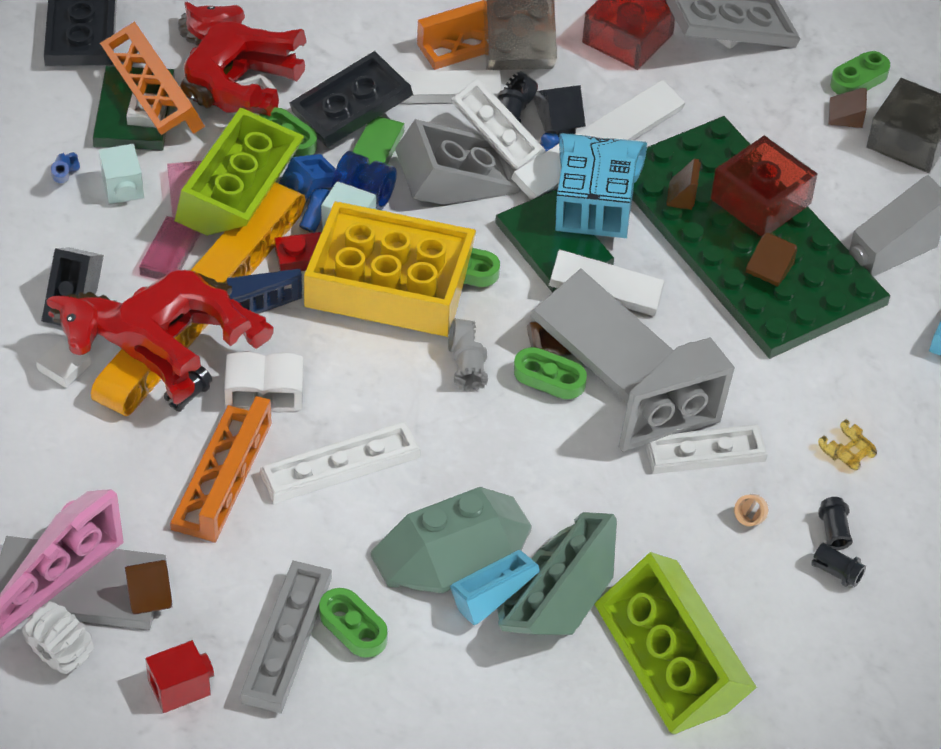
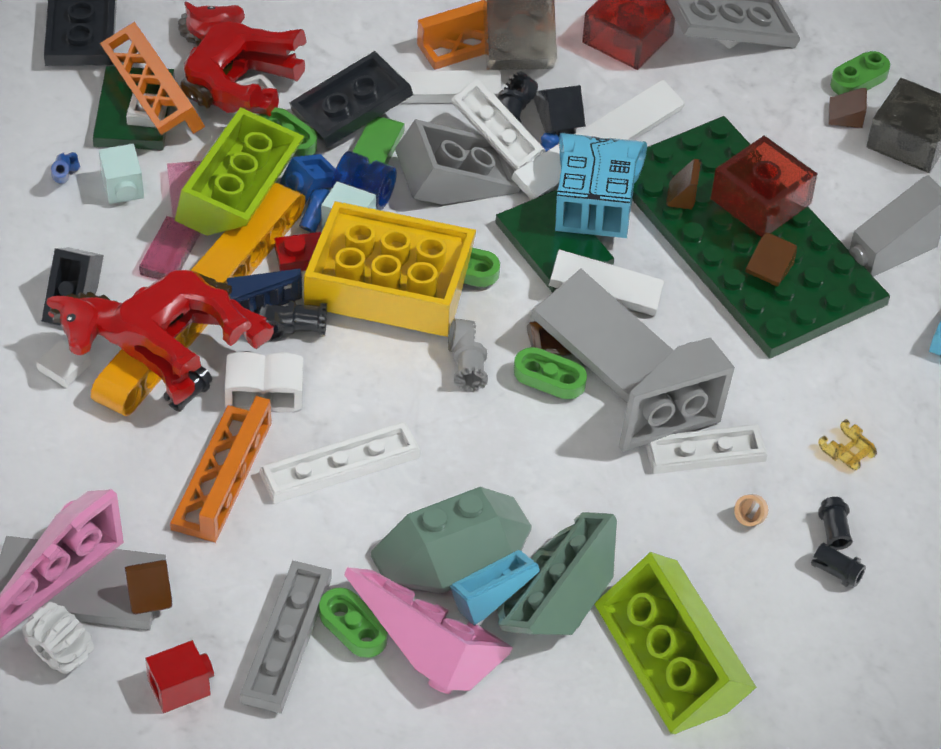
(294, 318): none -> black connector
(438, 647): none -> bright pink wedge

